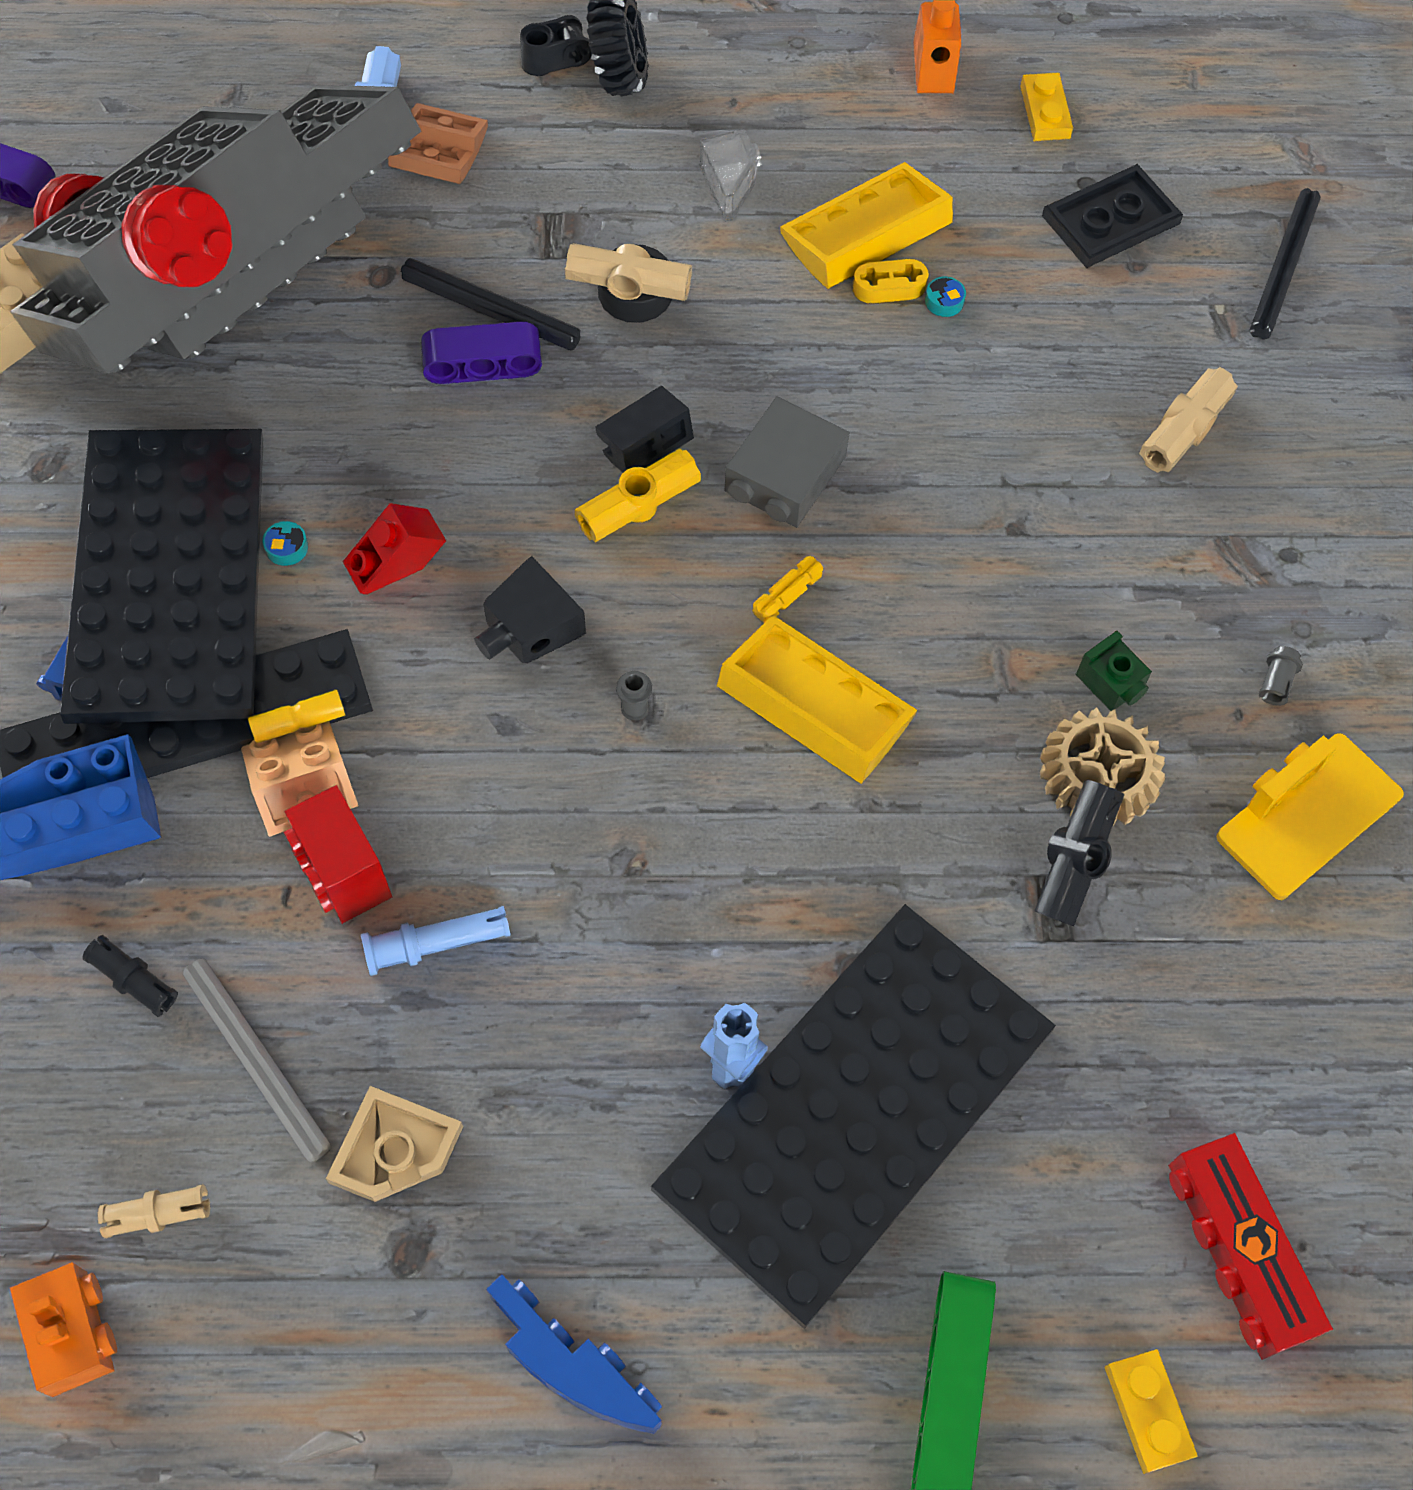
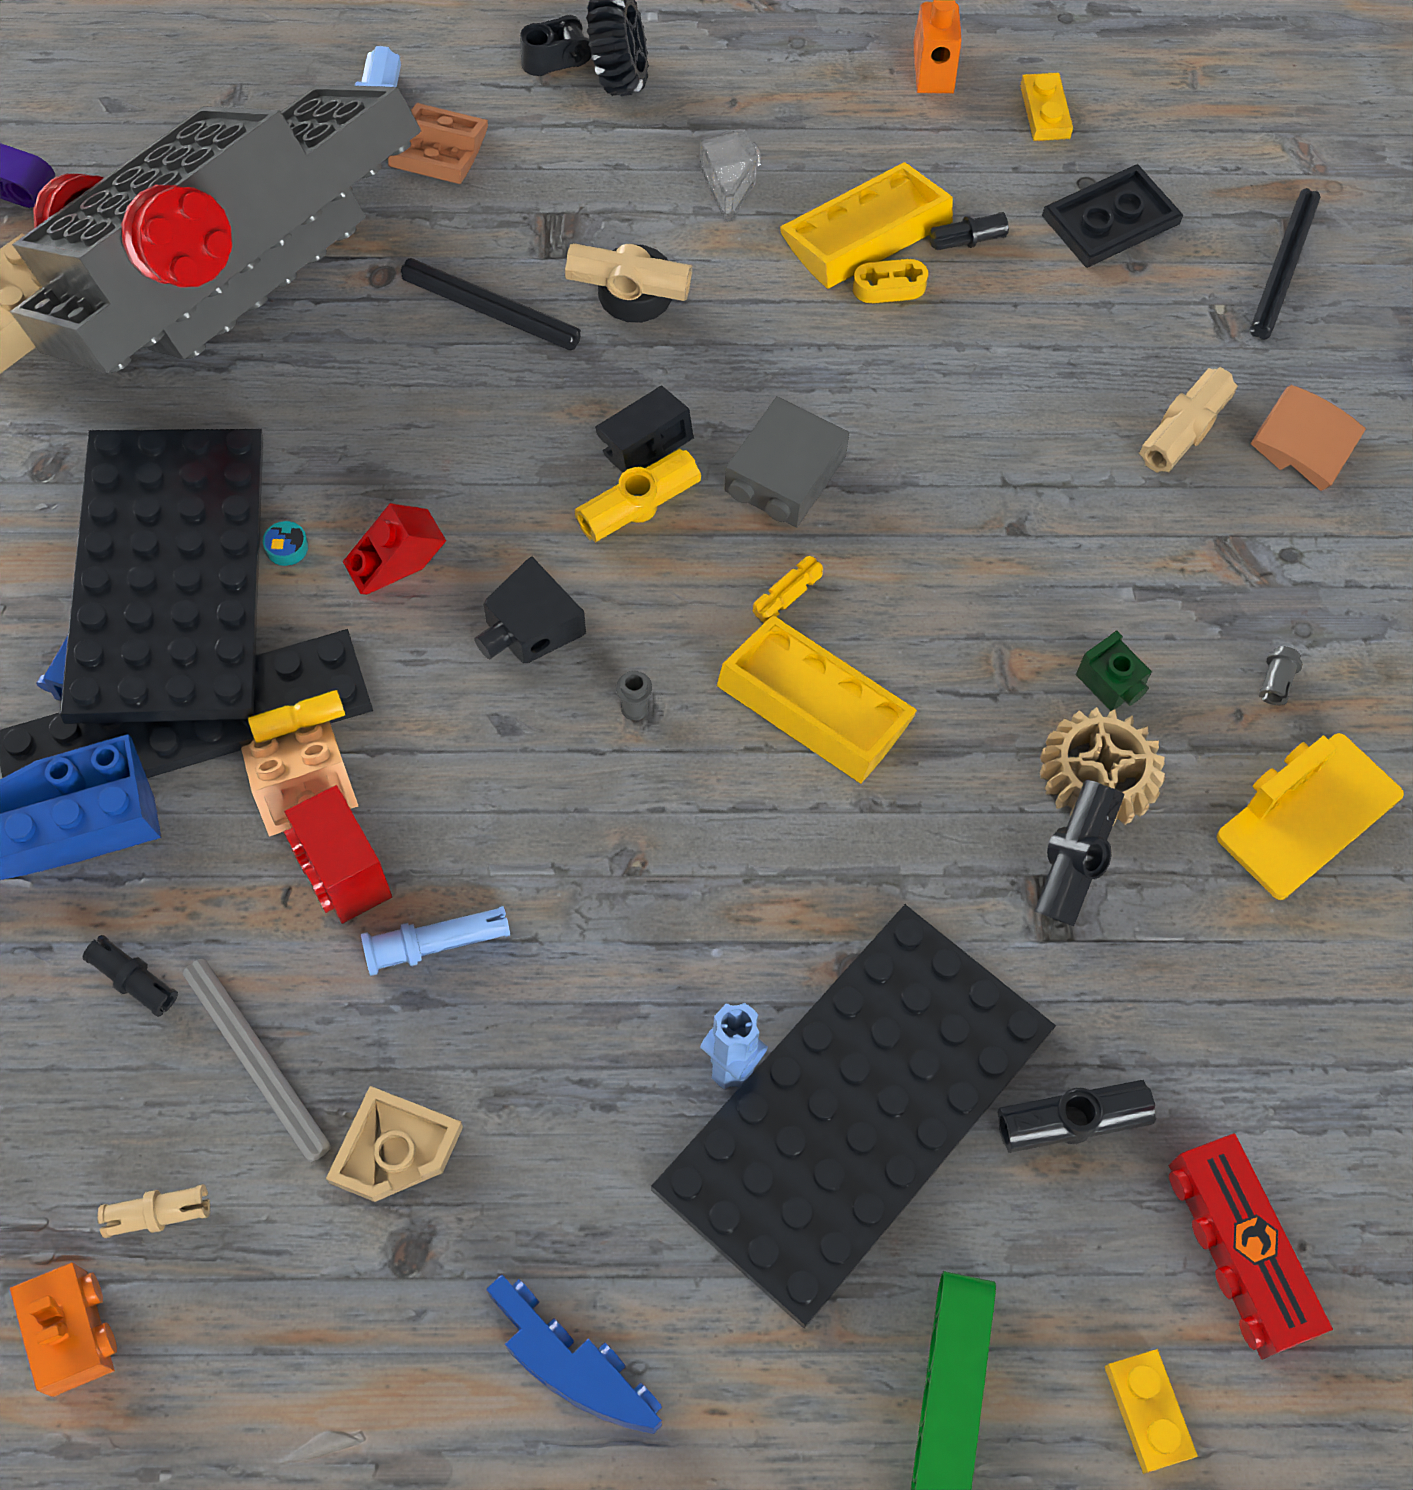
(481, 352): dark purple beam -> none
(945, 296): tile -> none
(969, 231): none -> black axle
(1106, 1111): none -> black piece
(1308, 435): none -> nougat slope

